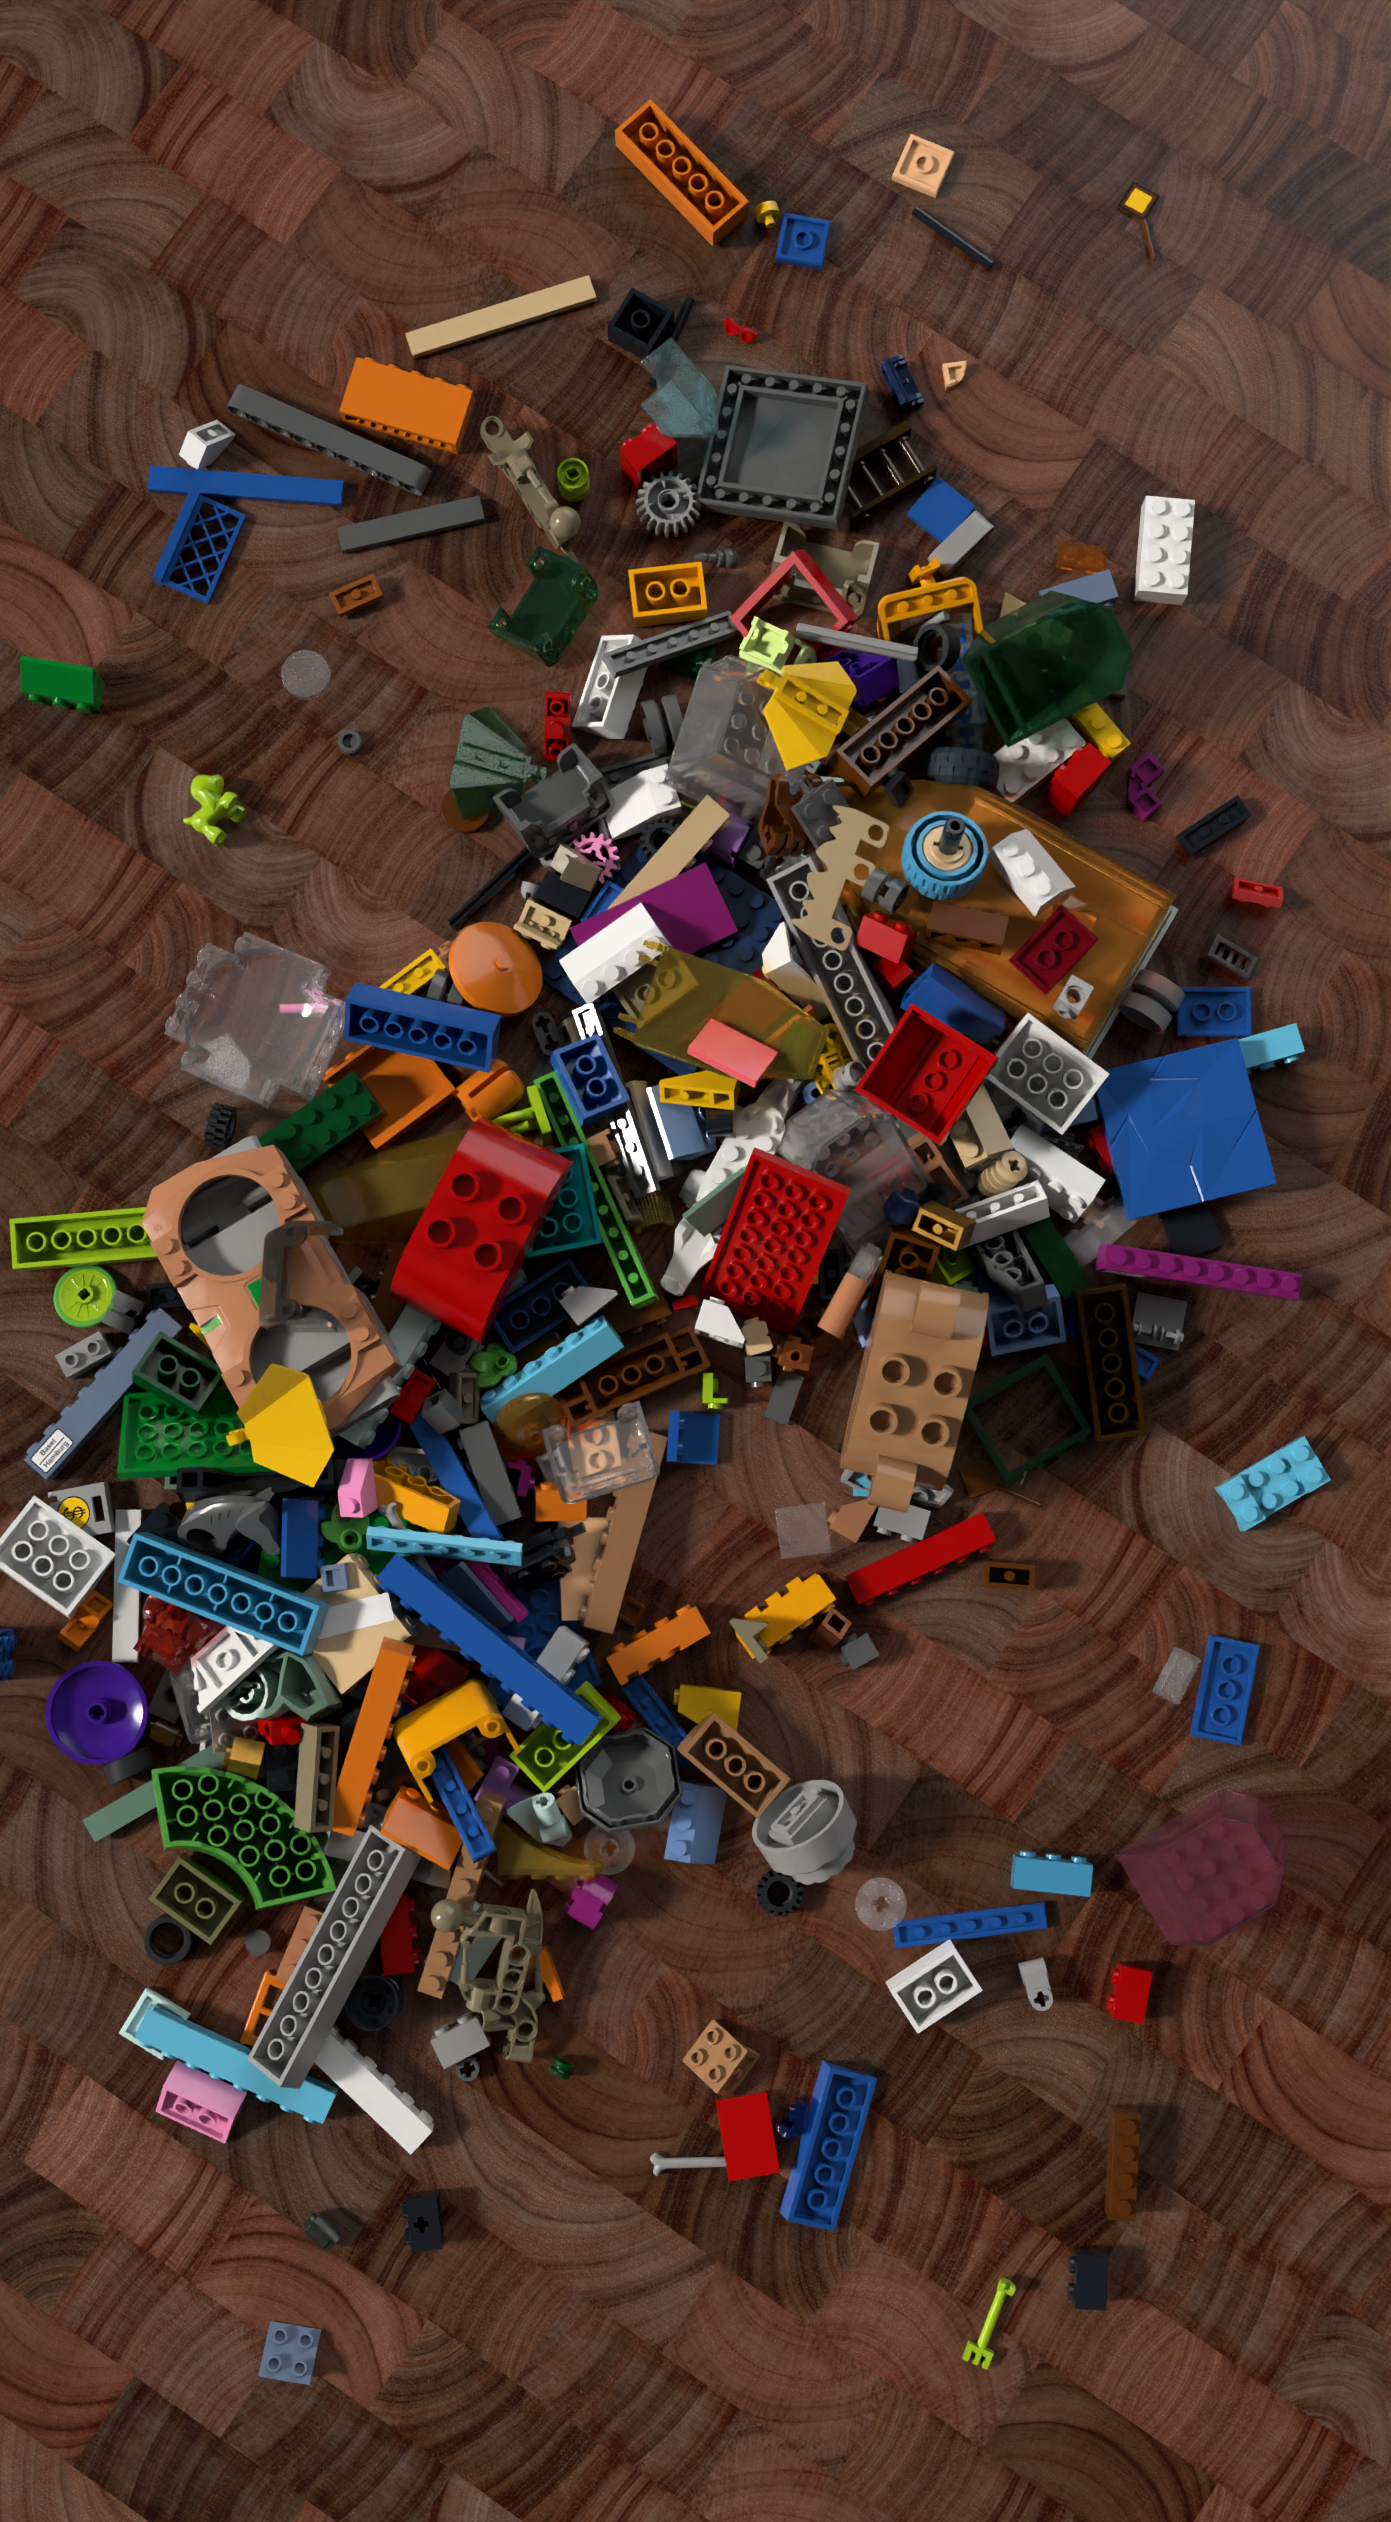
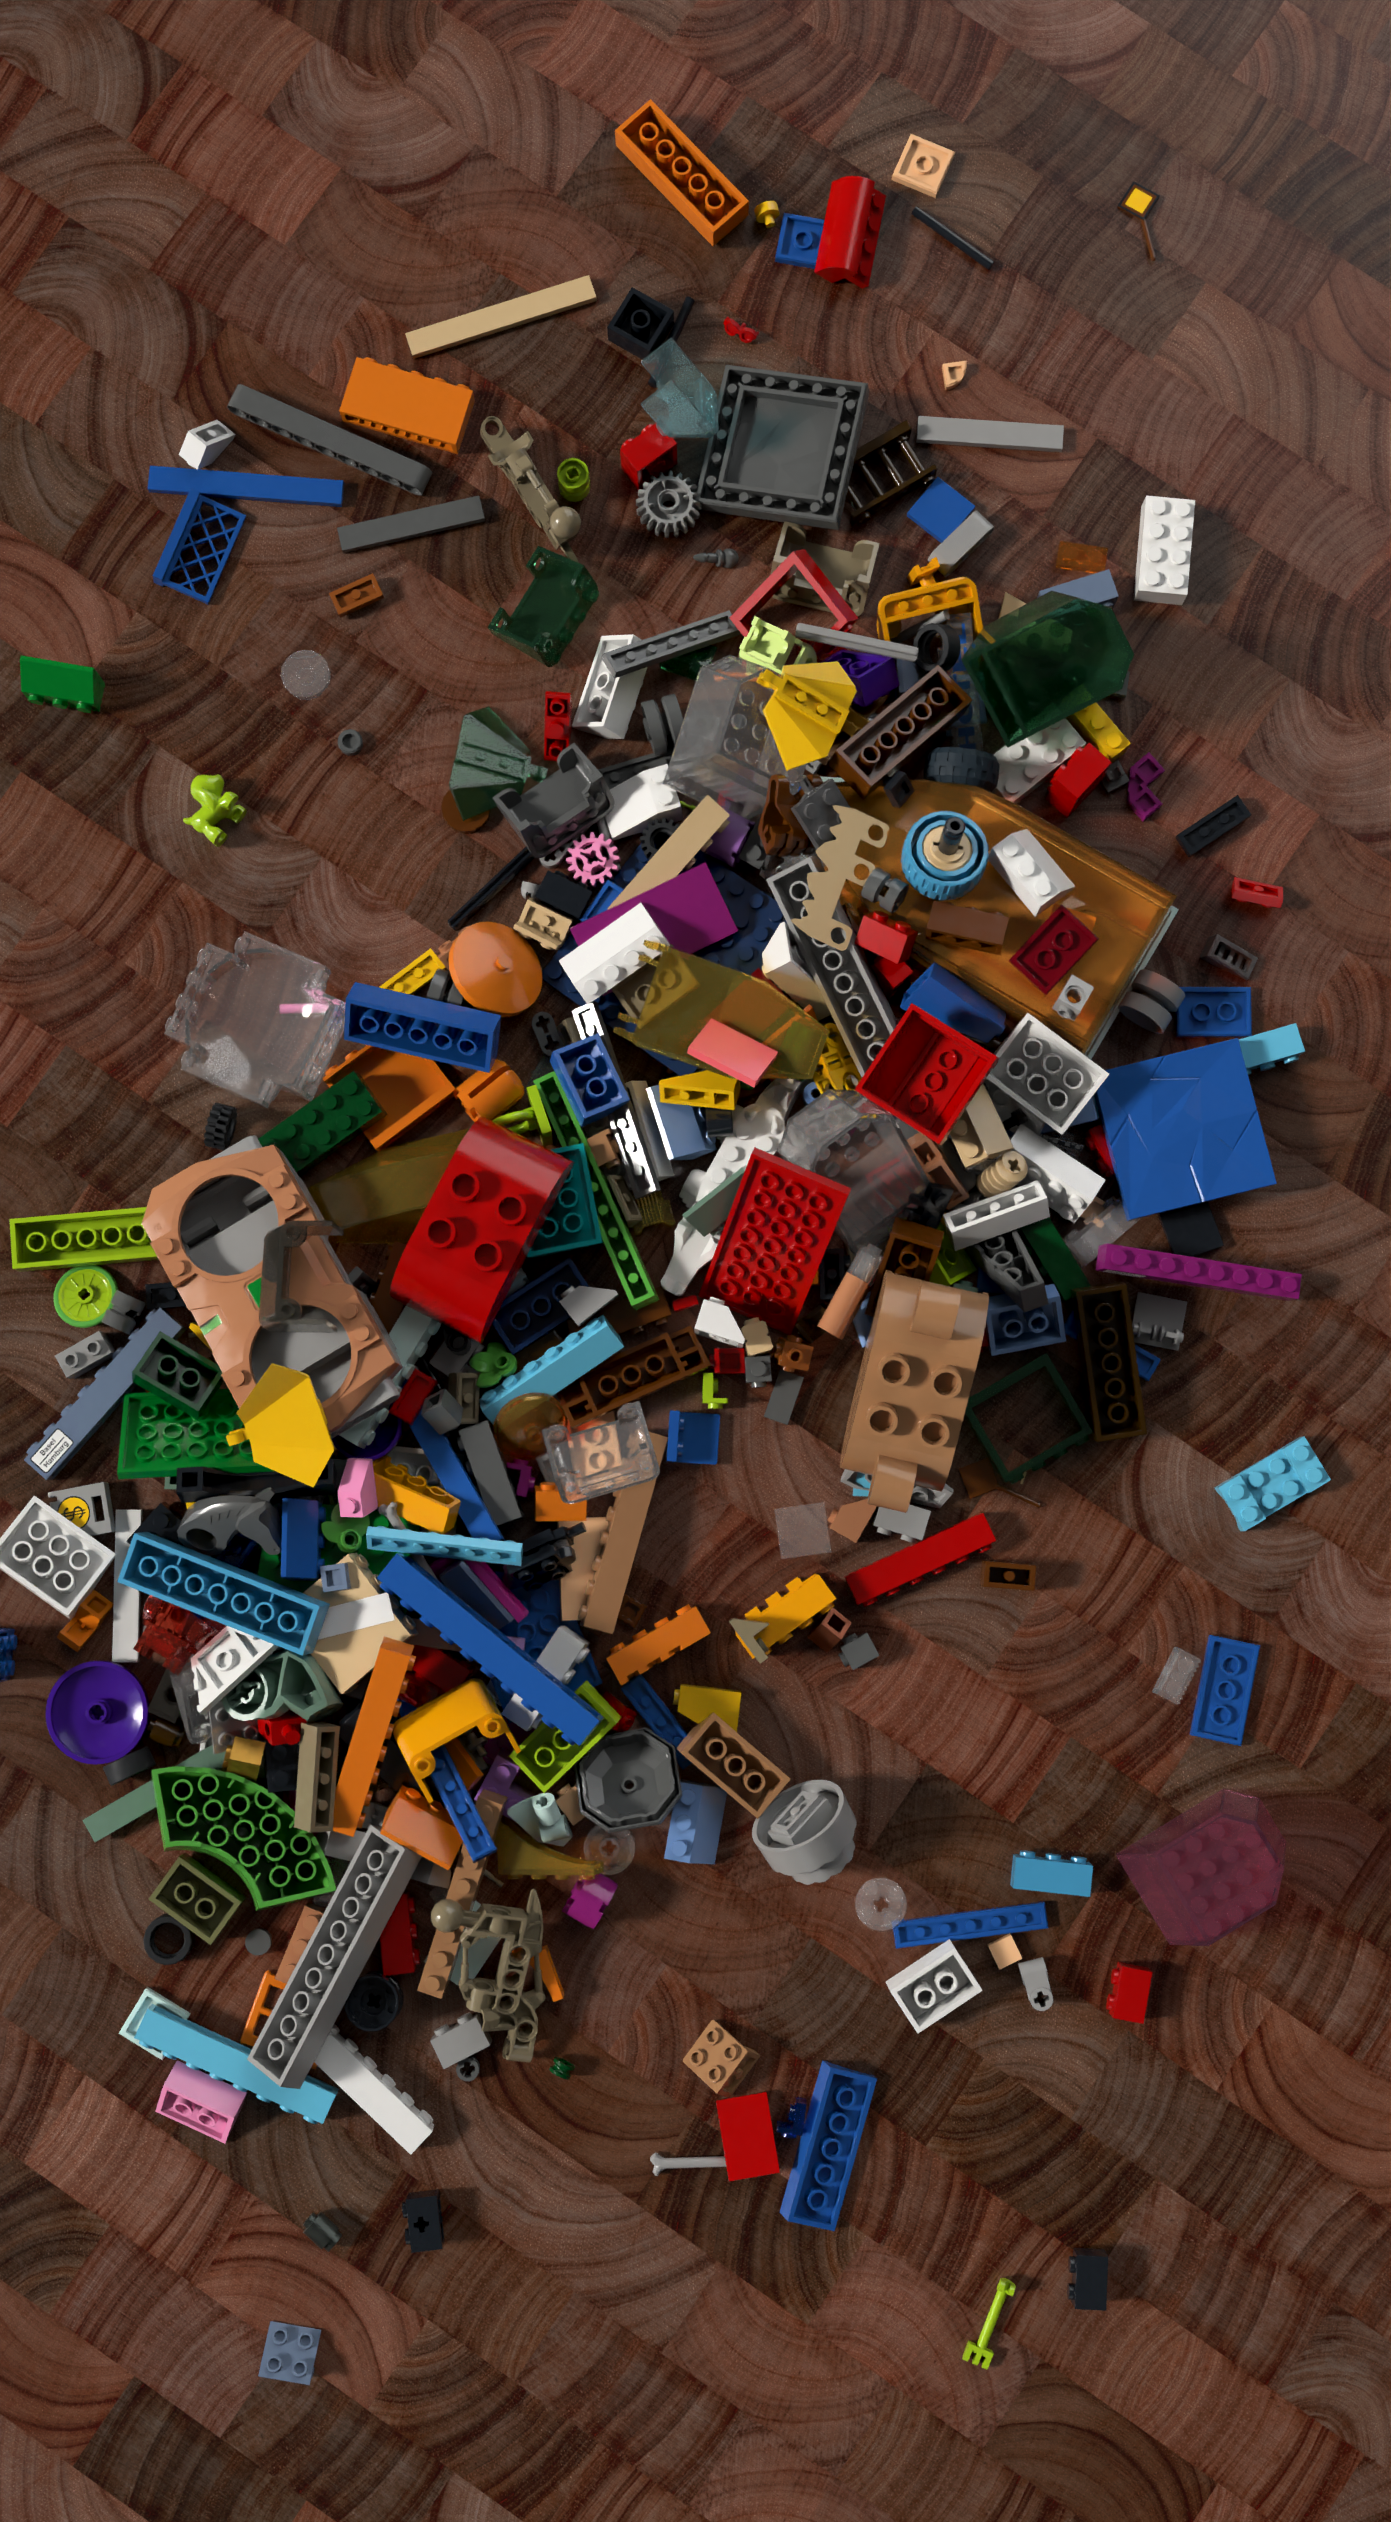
(575, 868): dark tan slope -> none
(668, 594): light orange brick -> none
(727, 1361): none -> red bracket
(778, 1908): black tyre -> none
(848, 1075): light grey wheel -> none
(850, 231): none -> red brick
(901, 383): dark blue hinge -> none
(901, 1207): dark blue head -> none
(944, 1225): pearl gold brick -> none
(990, 434): none -> light grey tile
(1004, 1951): none -> light nougat tile
(1114, 778): none -> dark grey tile
(1122, 2163): reddish brown brick -> none

